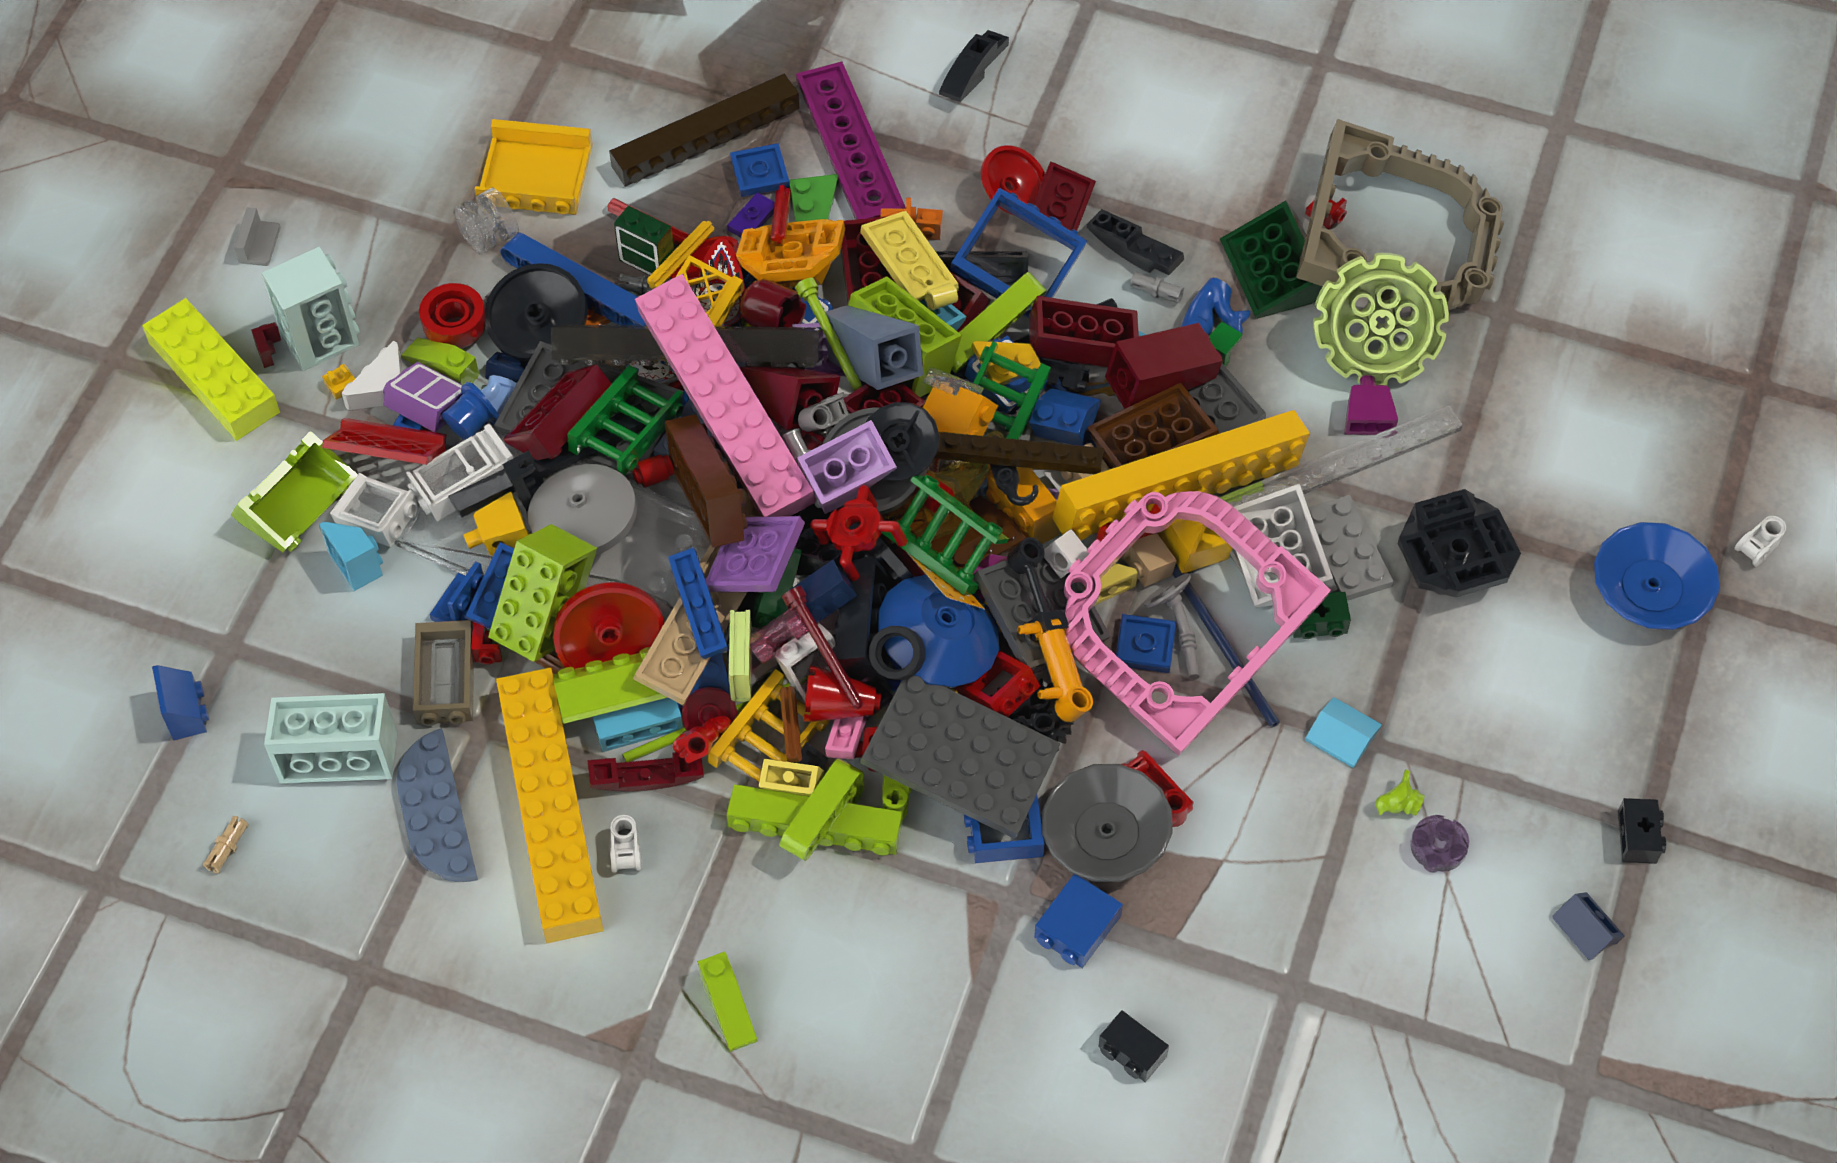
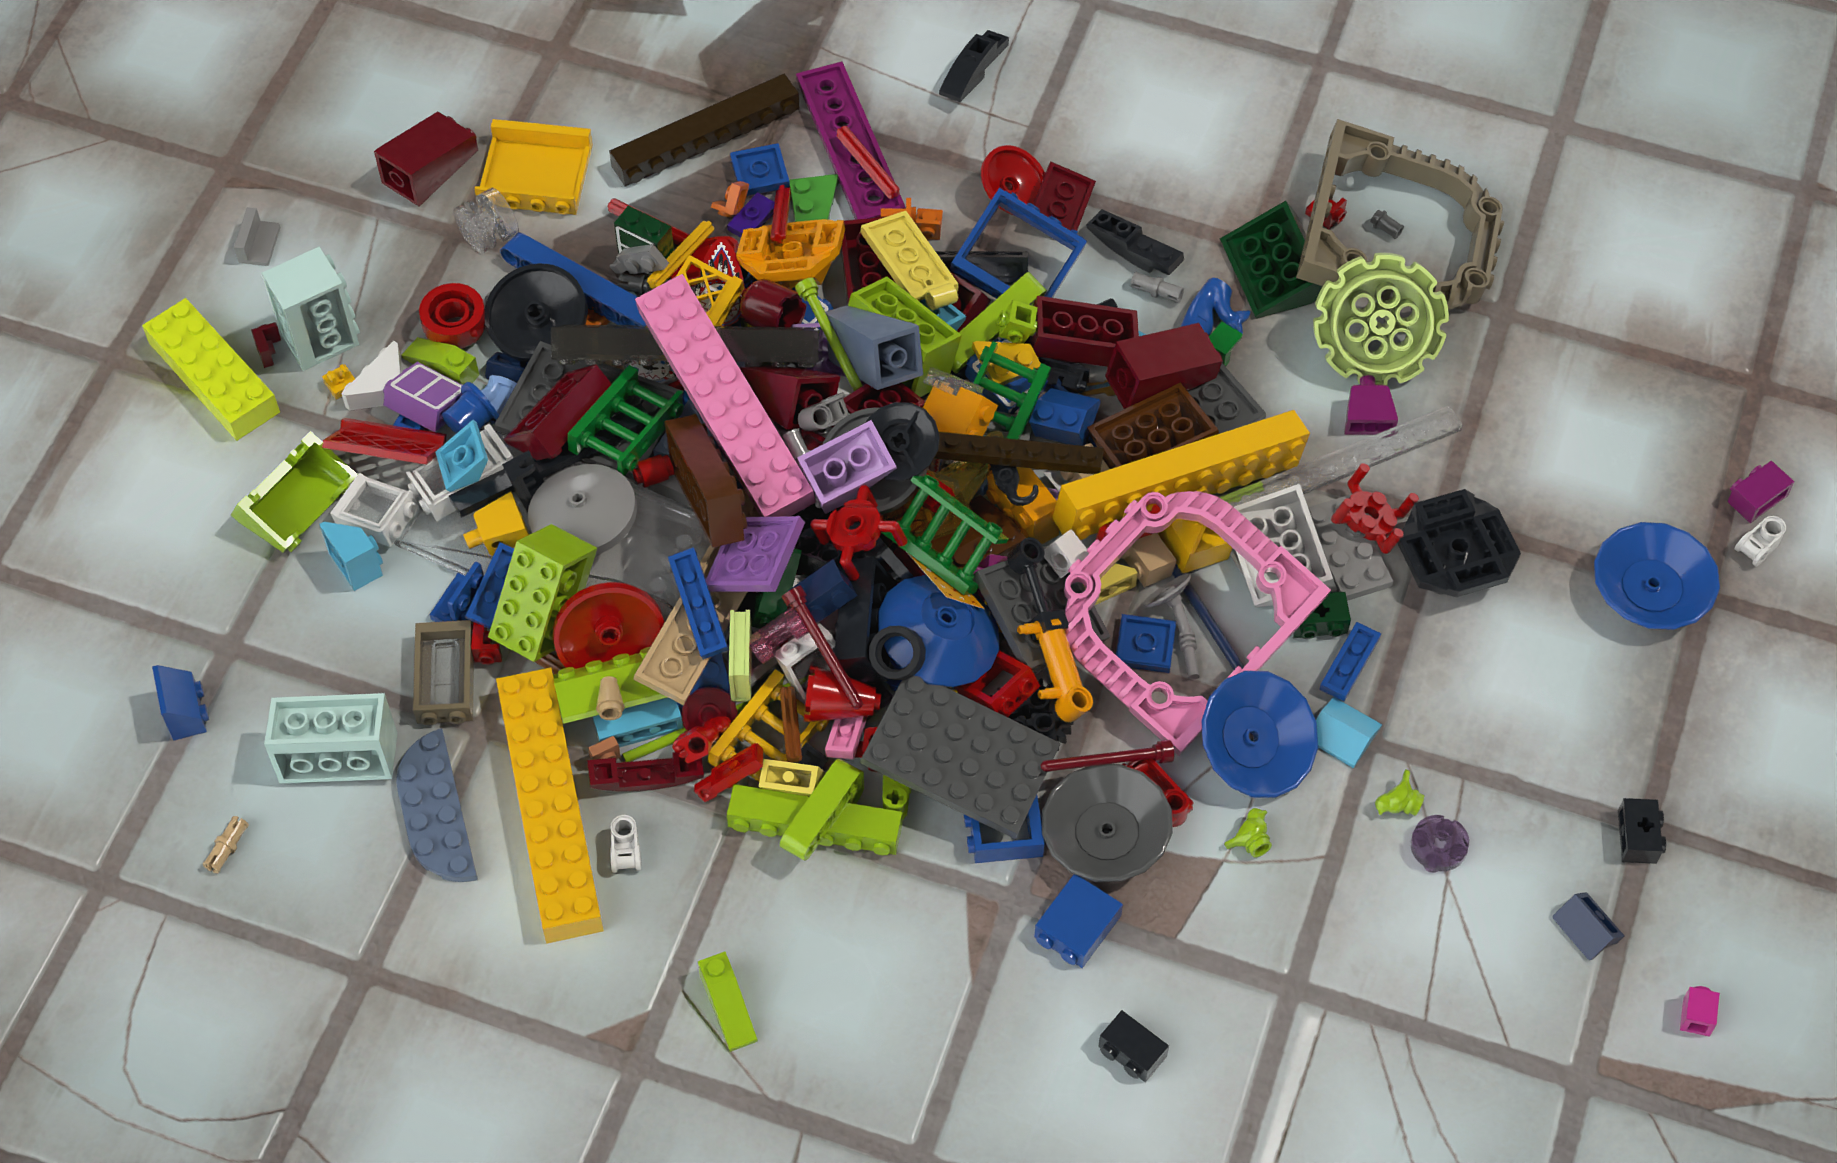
(425, 157): none -> dark red slope
(462, 458): none -> medium azure slope
(605, 749): none -> nougat plate
(609, 699): none -> tan cone
(639, 260): none -> light grey hinge
(730, 772): none -> red hinge
(735, 197): none -> orange bracket
(868, 162): none -> red axle
(1017, 322): none -> lime brick
(1161, 751): none -> dark red piece
(1252, 834): none -> lime animal
(1281, 730): none -> blue dish
(1350, 661): none -> blue plate
(1382, 517): none -> red plate
(1387, 224): none -> dark grey pin
(1699, 1011): none -> dark pink brick
(1760, 491): none -> magenta piece

